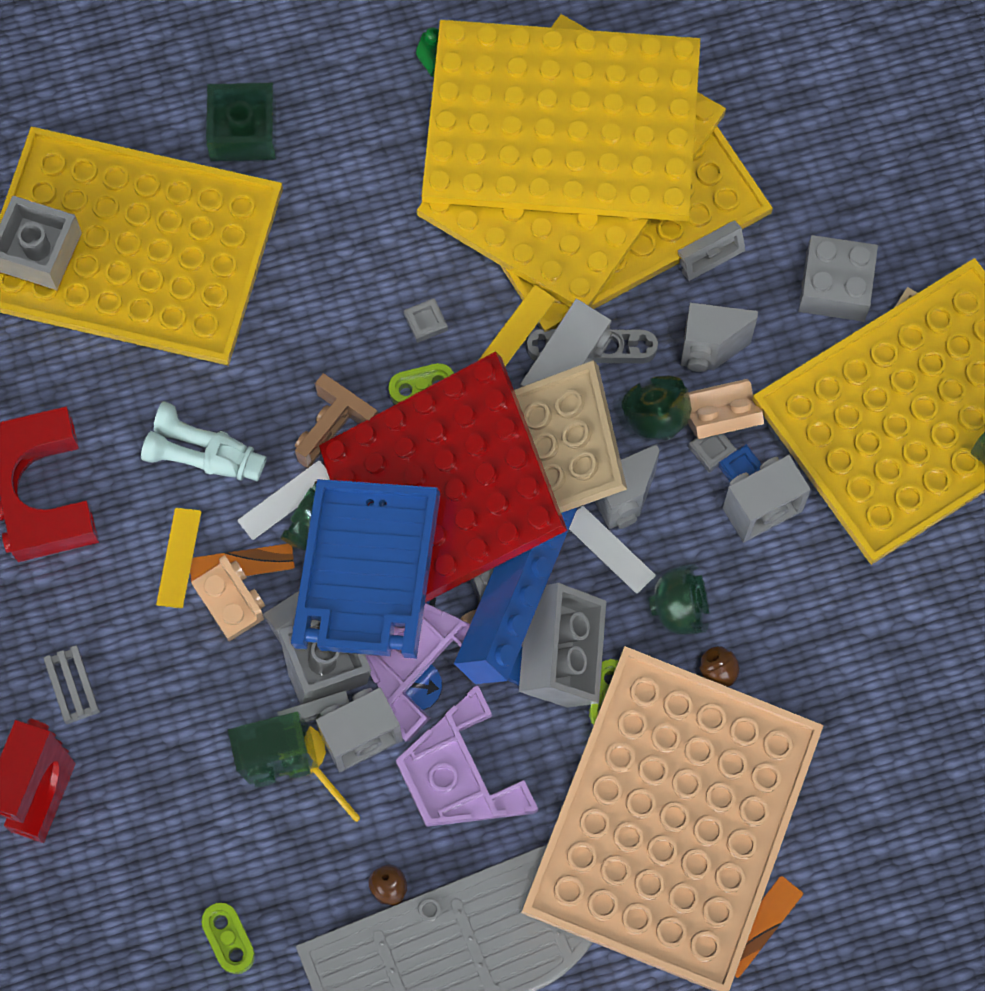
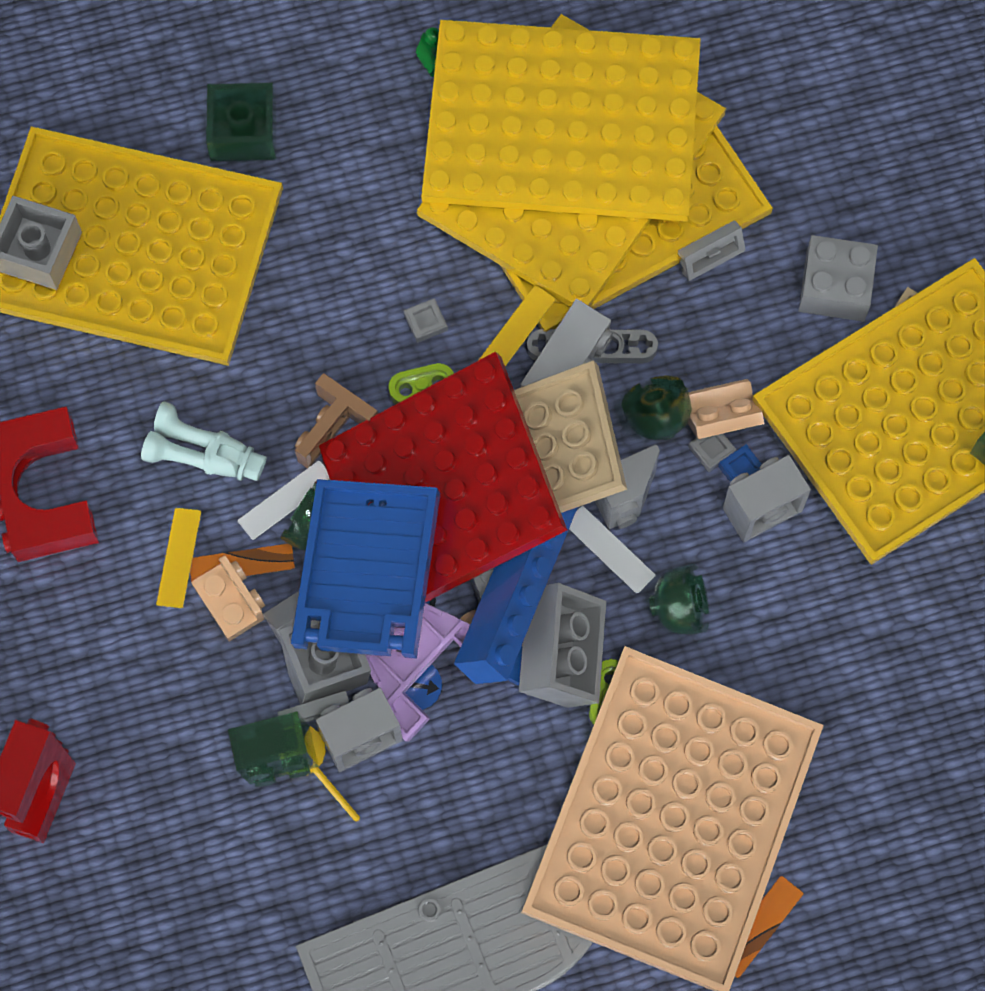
(62, 658): light grey tile -> none
(228, 939): lime plate -> none
(388, 884): reddish brown piece -> none
(446, 778): lavender wing -> none
(715, 335): light grey slope -> none
(720, 666): reddish brown piece -> none

